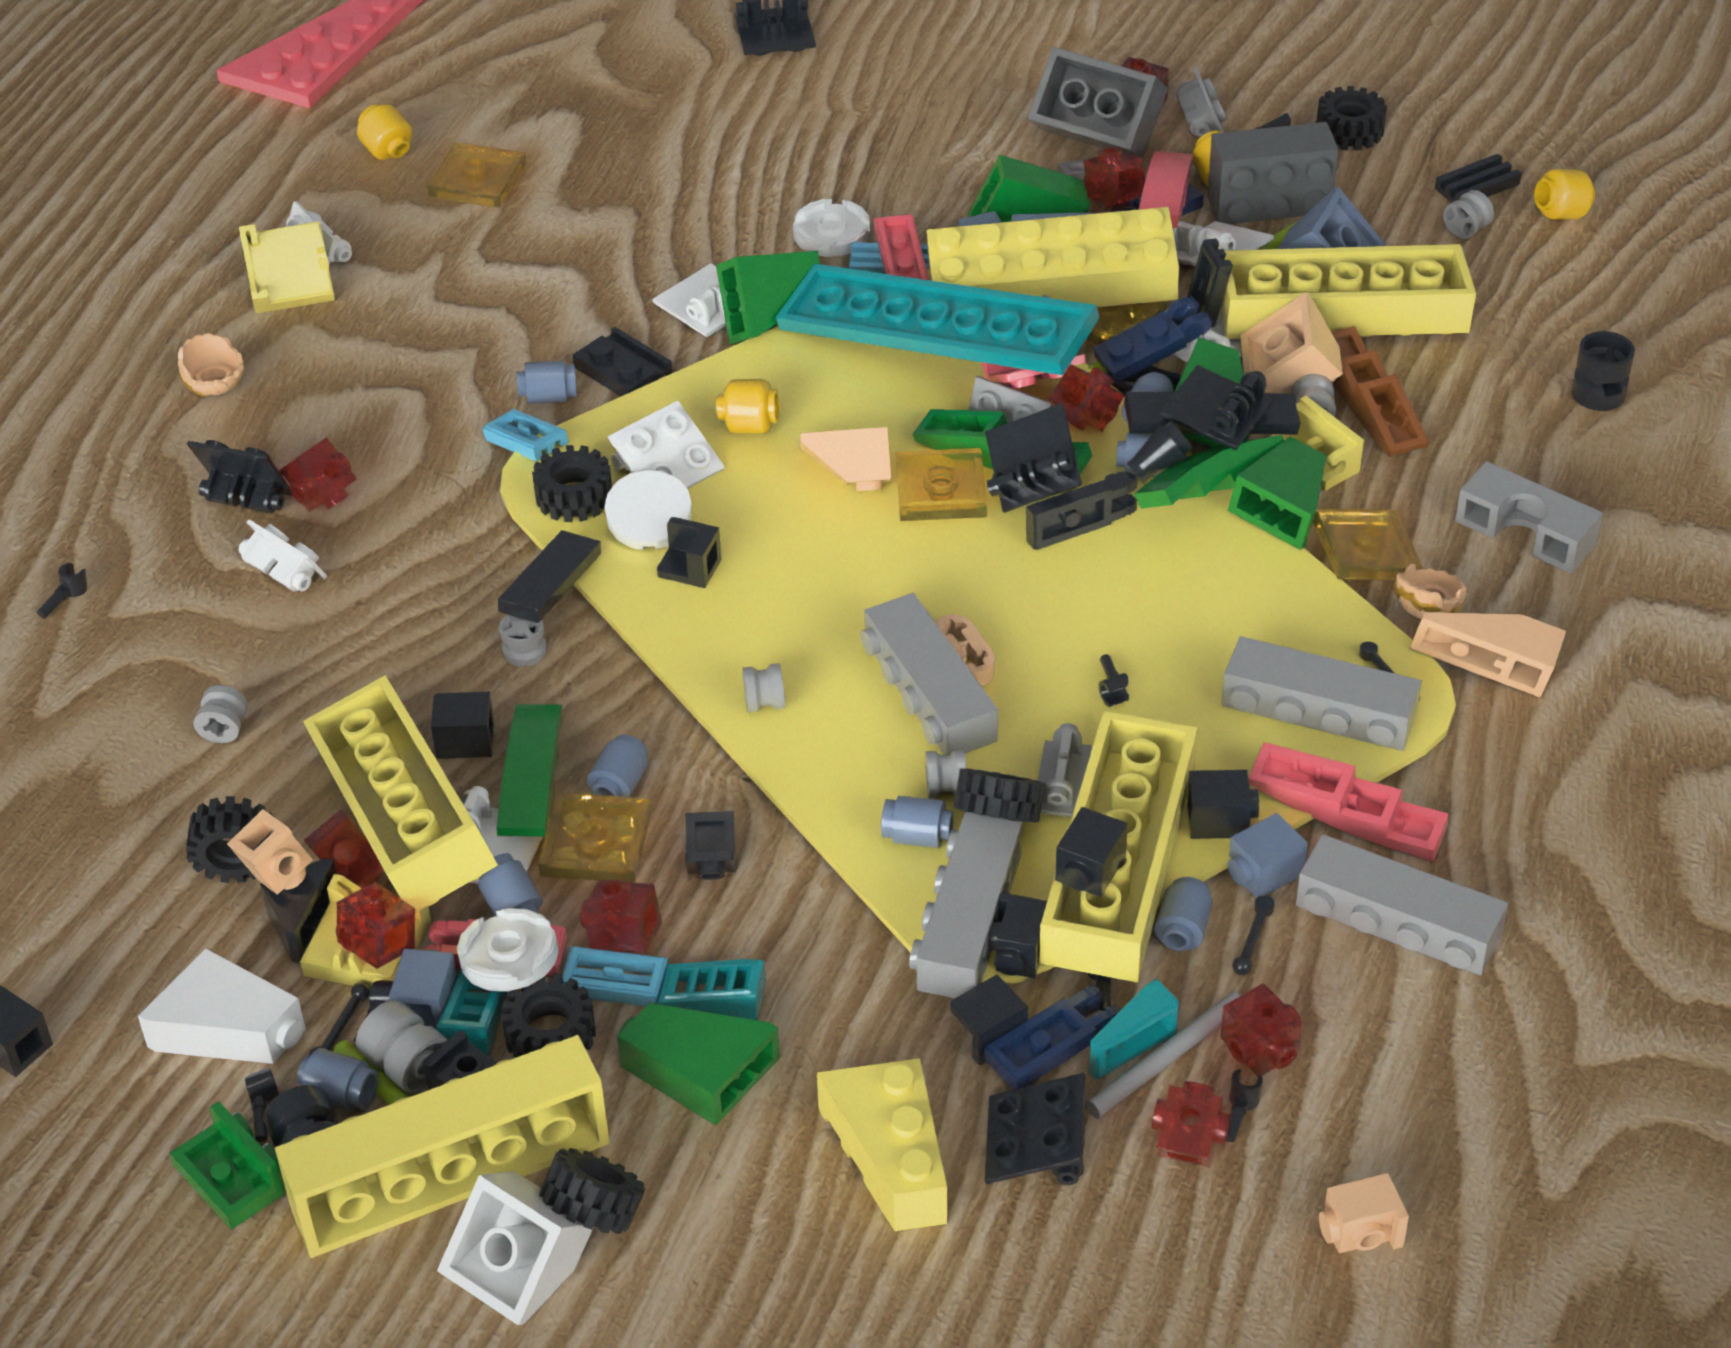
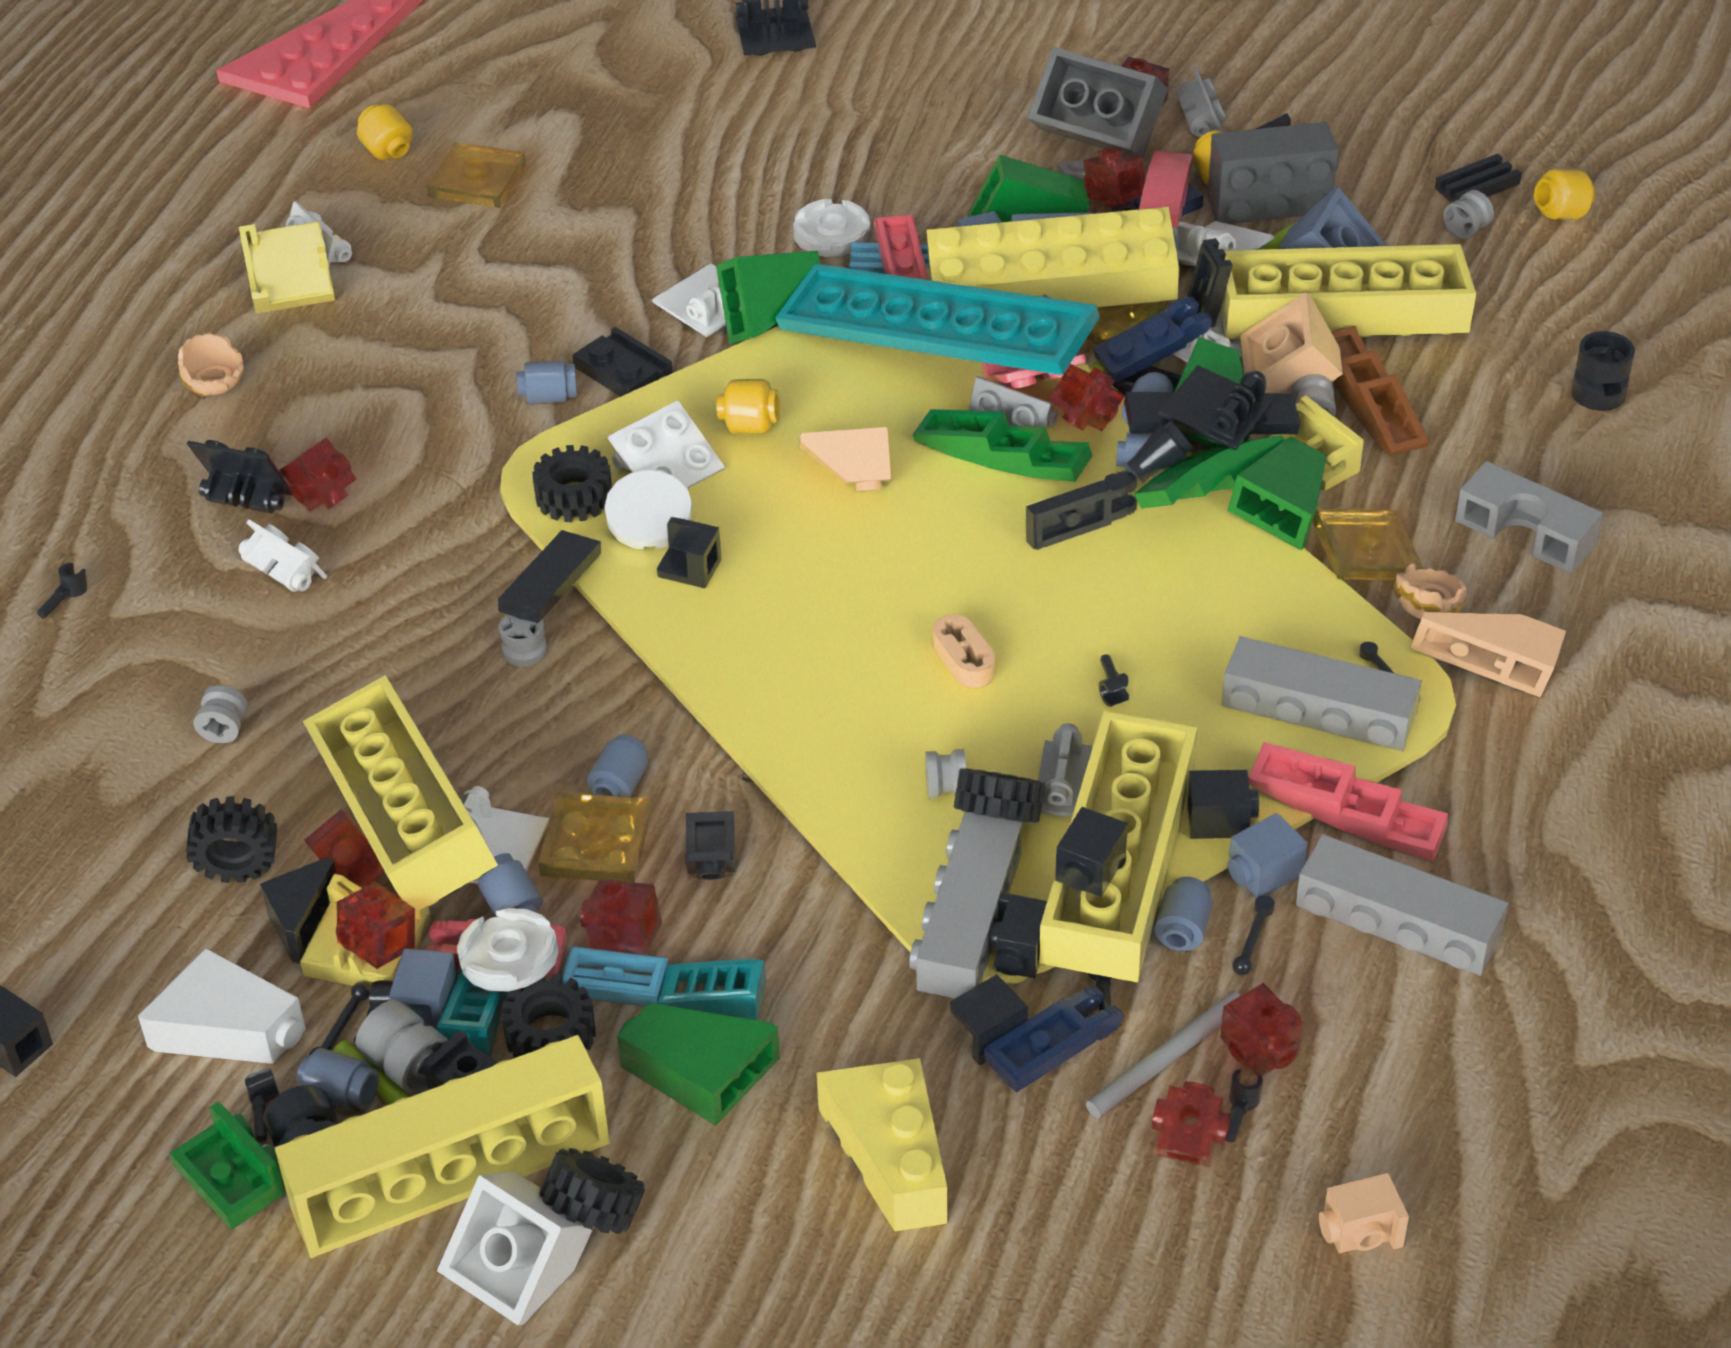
(278, 860): light nougat brick -> none
(462, 725): black panel -> none
(520, 435): medium azure tile -> none
(529, 770): green slope -> none
(763, 687): light grey wheel -> none
(916, 821): sand blue brick -> none
(929, 675): light grey brick -> none
(941, 484): clear yellow plate -> none
(1032, 458): black hinge -> none
(1037, 1131): black hinge -> none
(1137, 1028): teal slope -> none
(1353, 116): black tyre -> none

